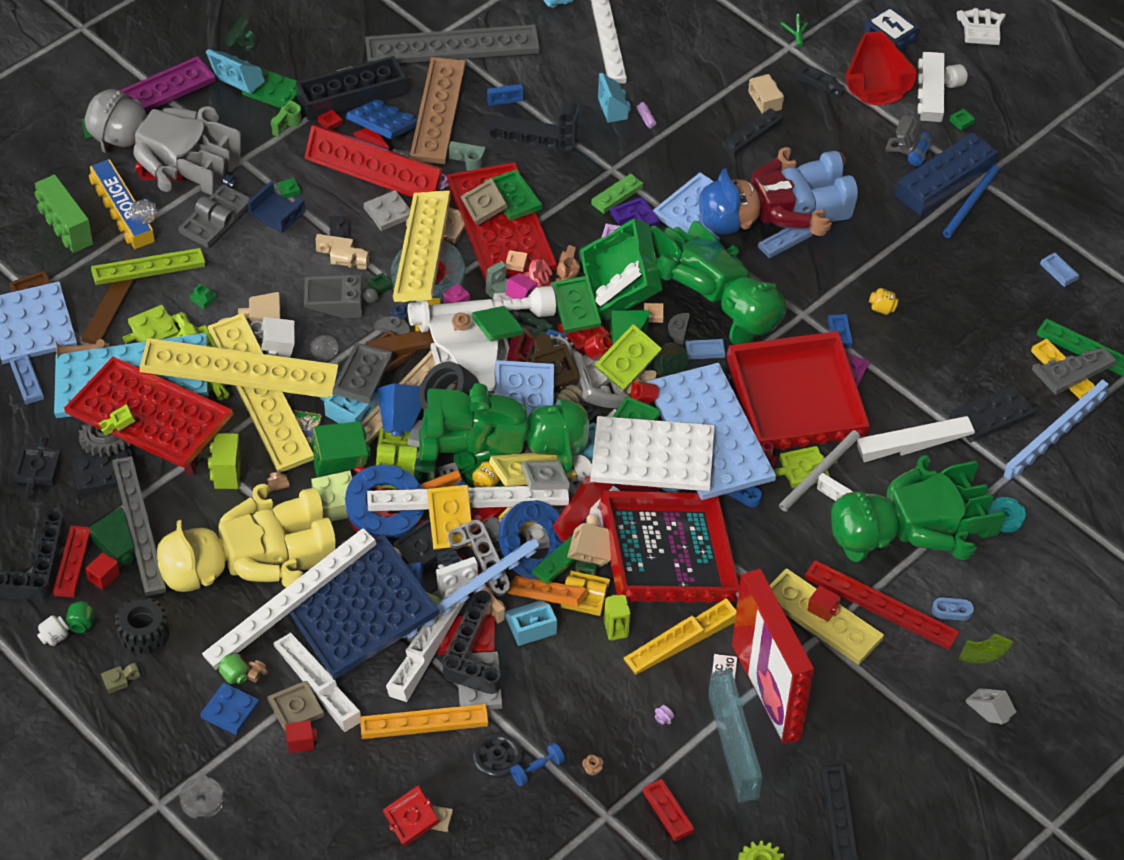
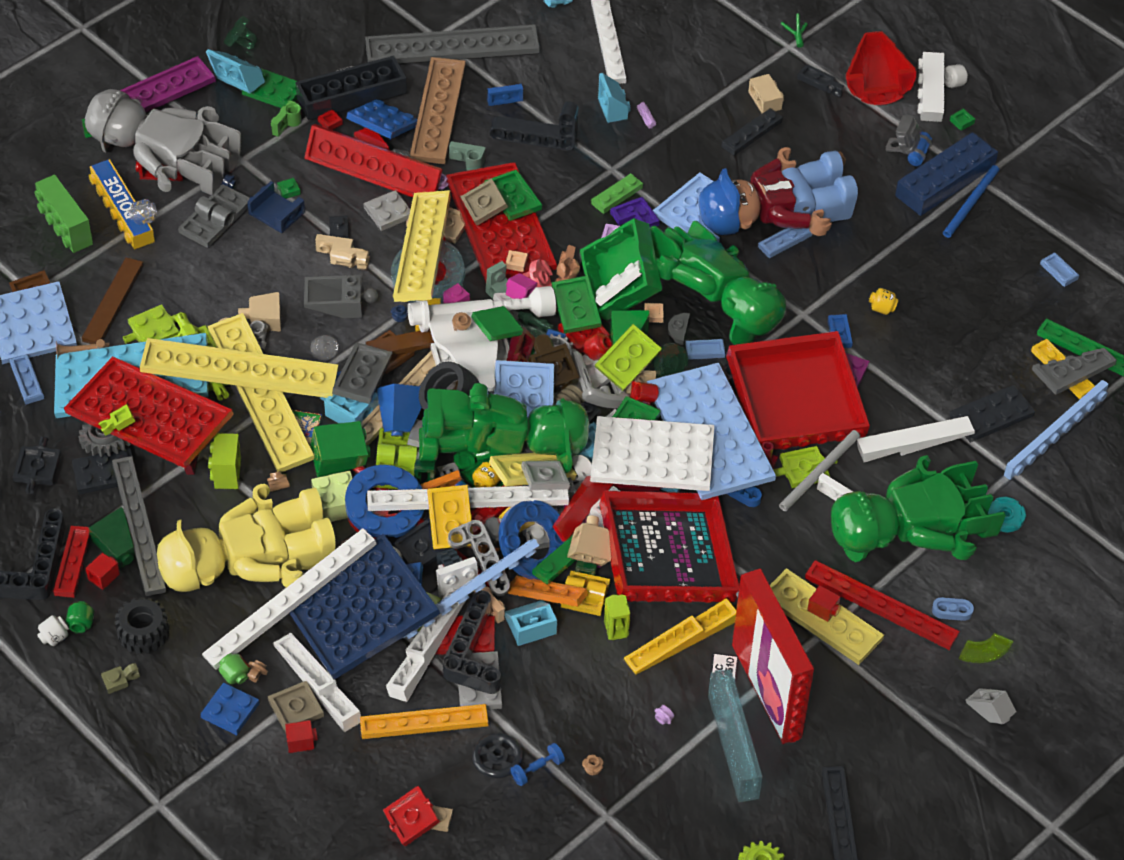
(147, 266): lime plate -> none
(198, 786): clear plate -> none
(203, 296): green tile -> none
(278, 336): white plate -> none
(380, 283): dark green tile -> none
(396, 325): dark grey plate -> none
(668, 810): red plate -> none
(894, 26): panel -> none
(981, 33): white plate -> none

